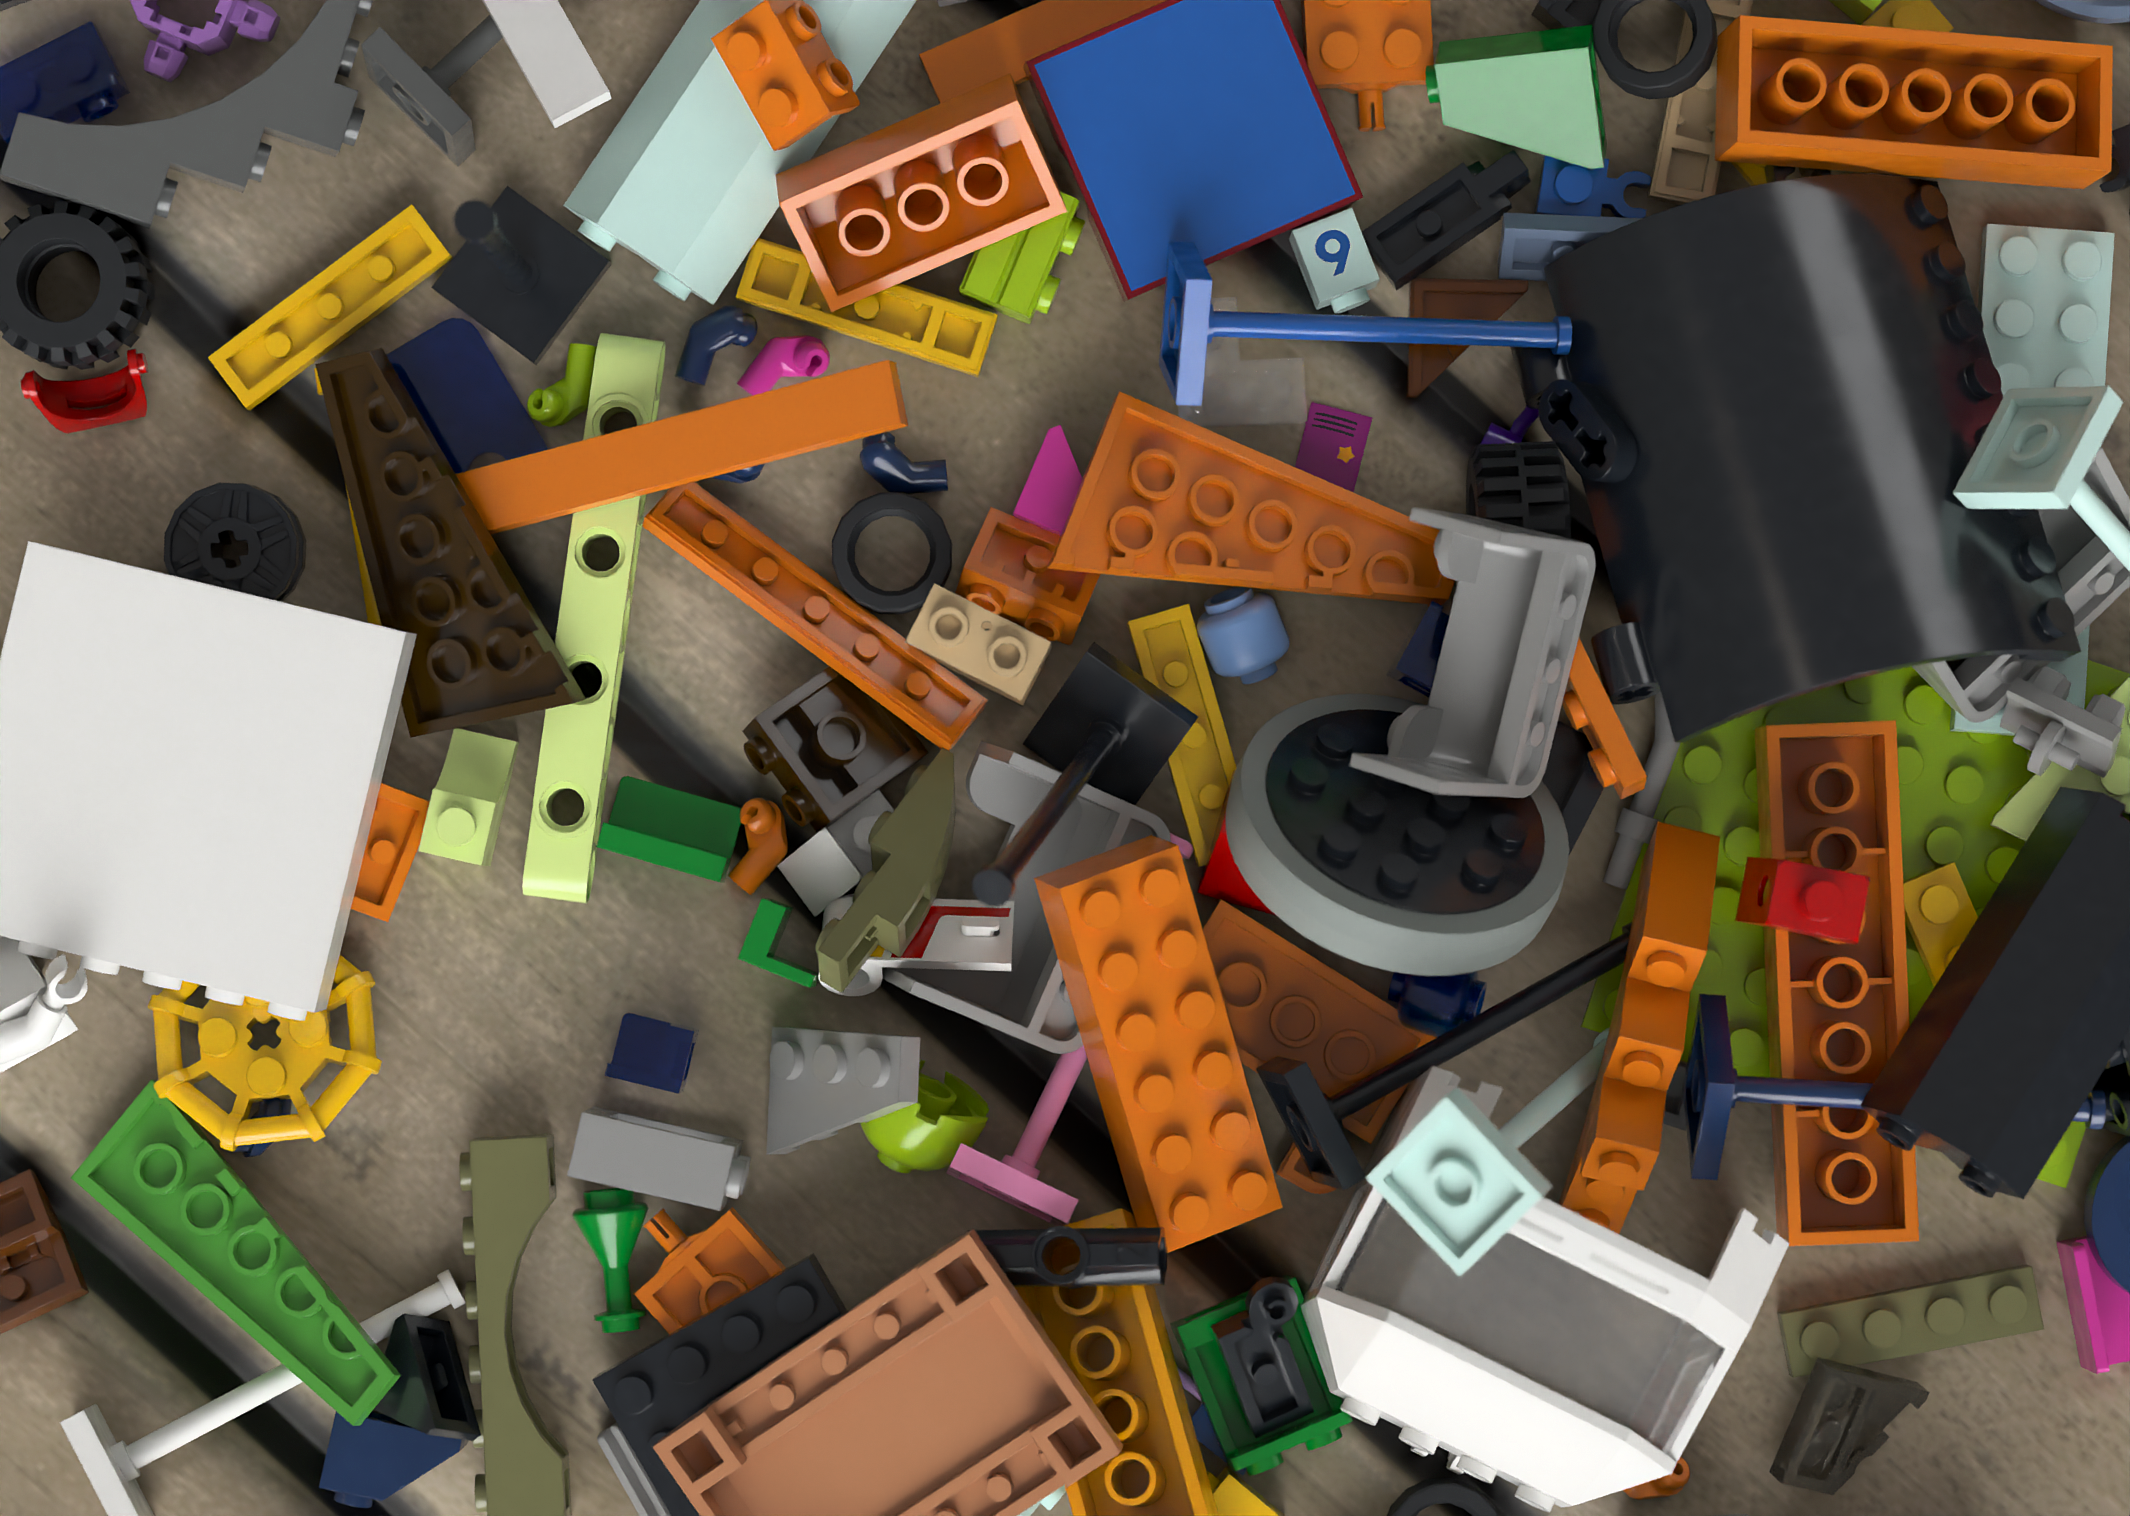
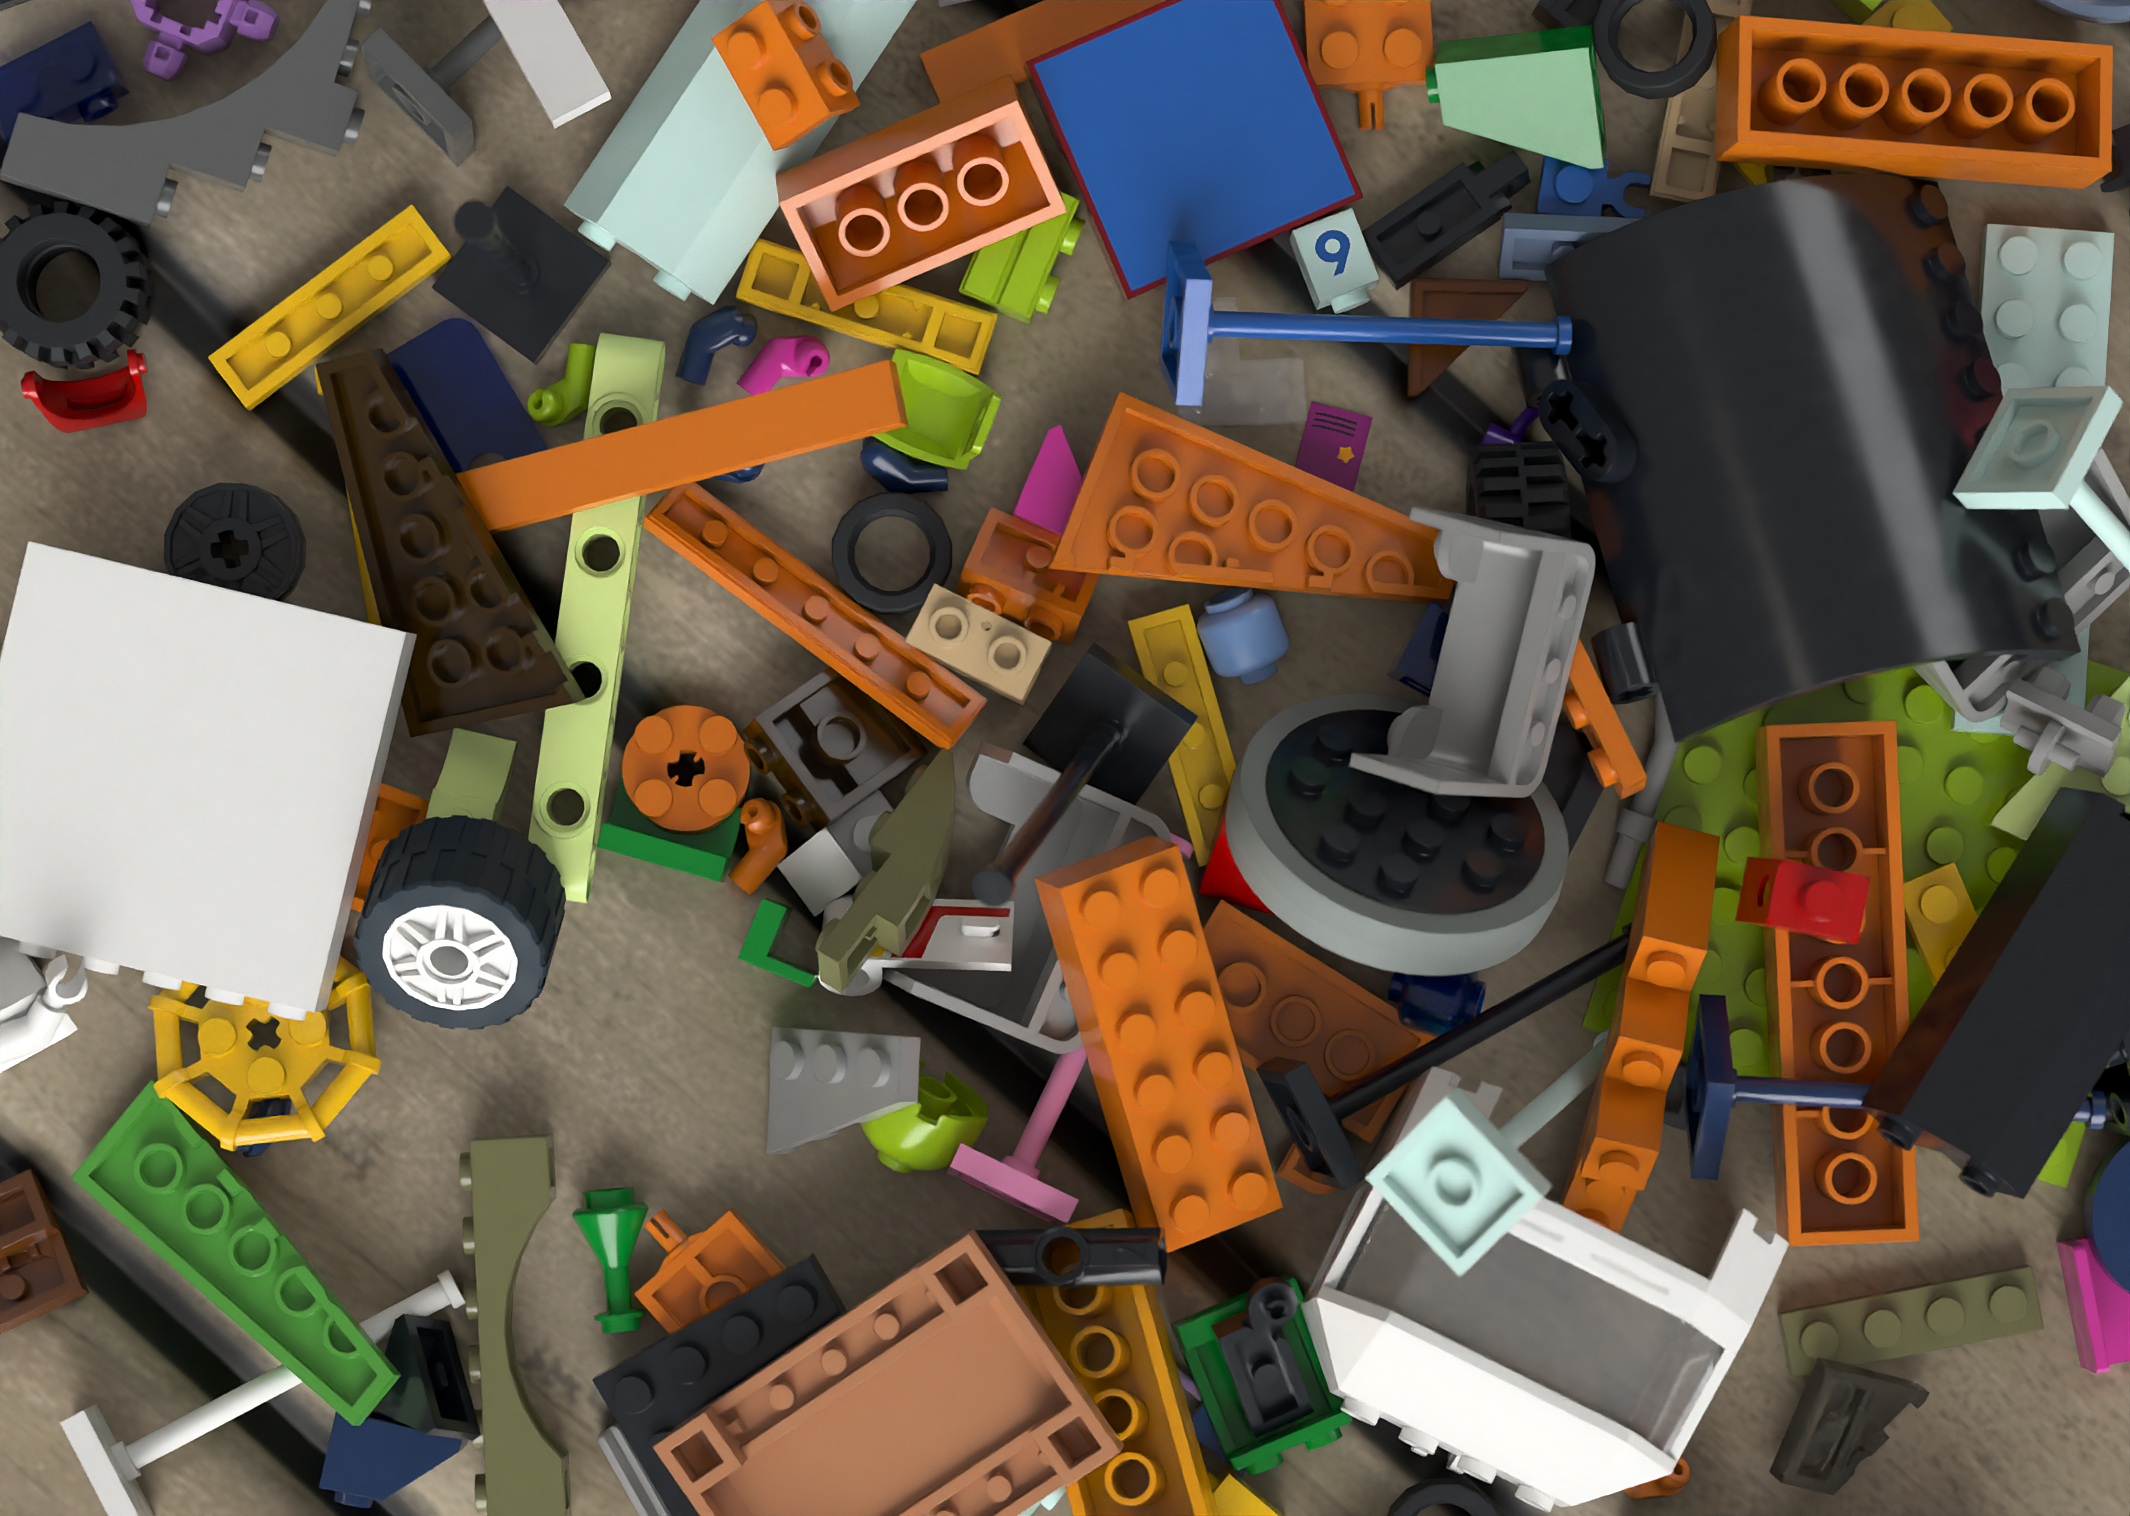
(460, 922): none -> black wheel
(653, 1053): clear blue panel -> none
(658, 1158): light grey window -> none
(659, 743): none -> orange plate
(944, 411): none -> lime piece

